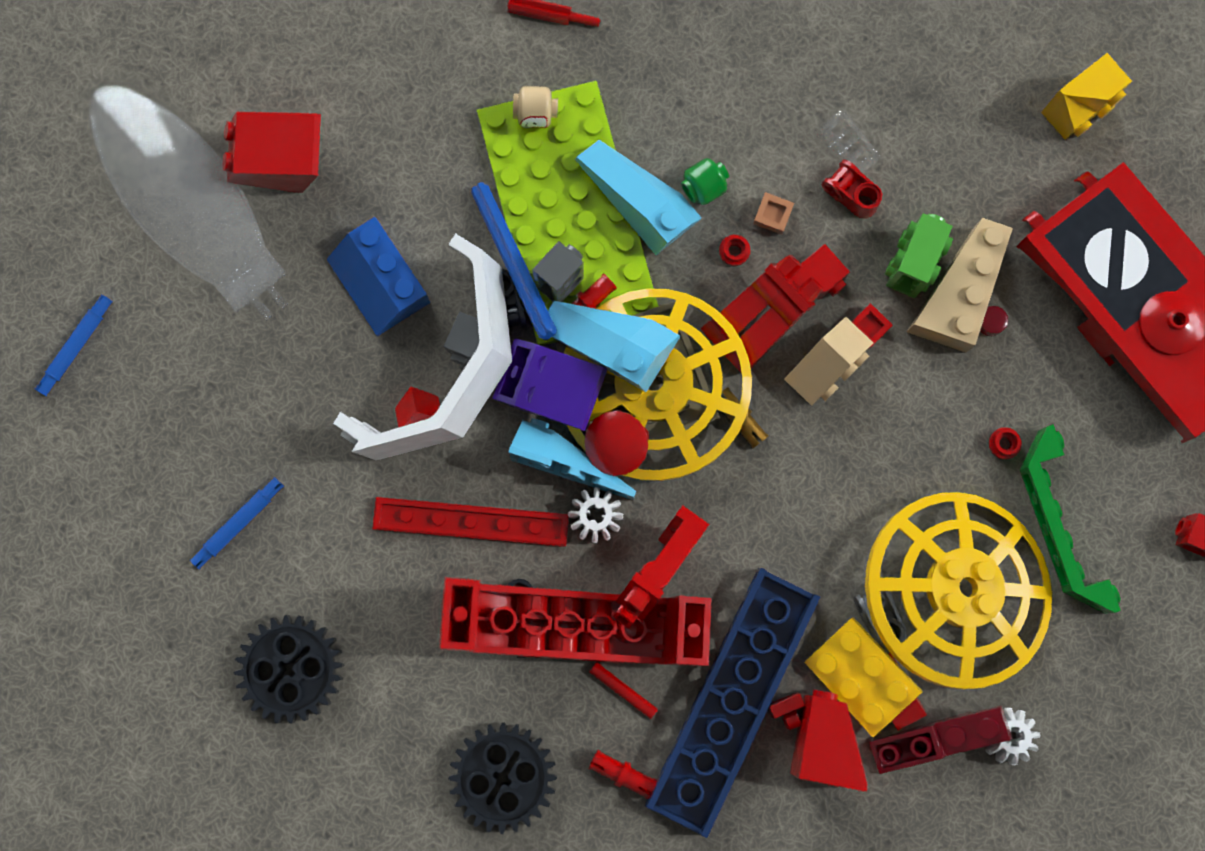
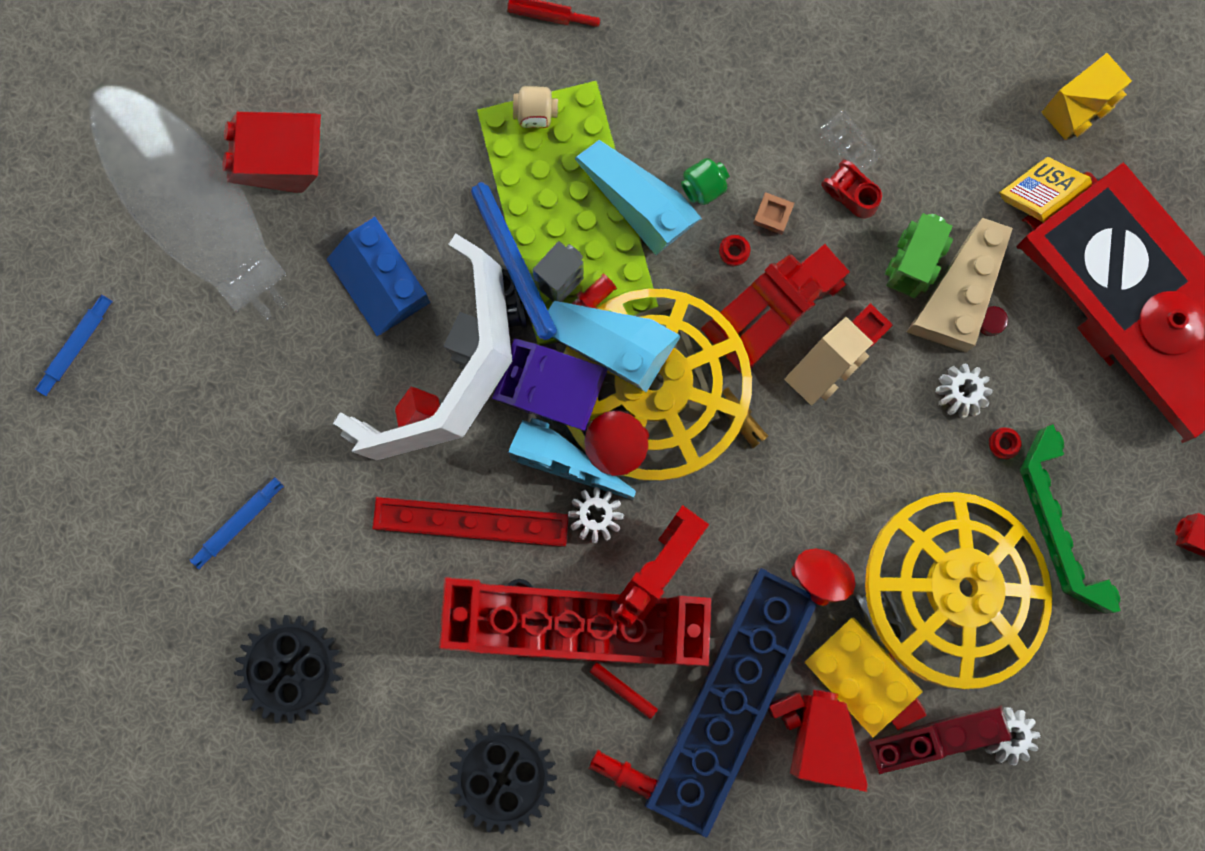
(824, 576): none -> red dish
(970, 403): none -> white gear
(1046, 189): none -> yellow tile

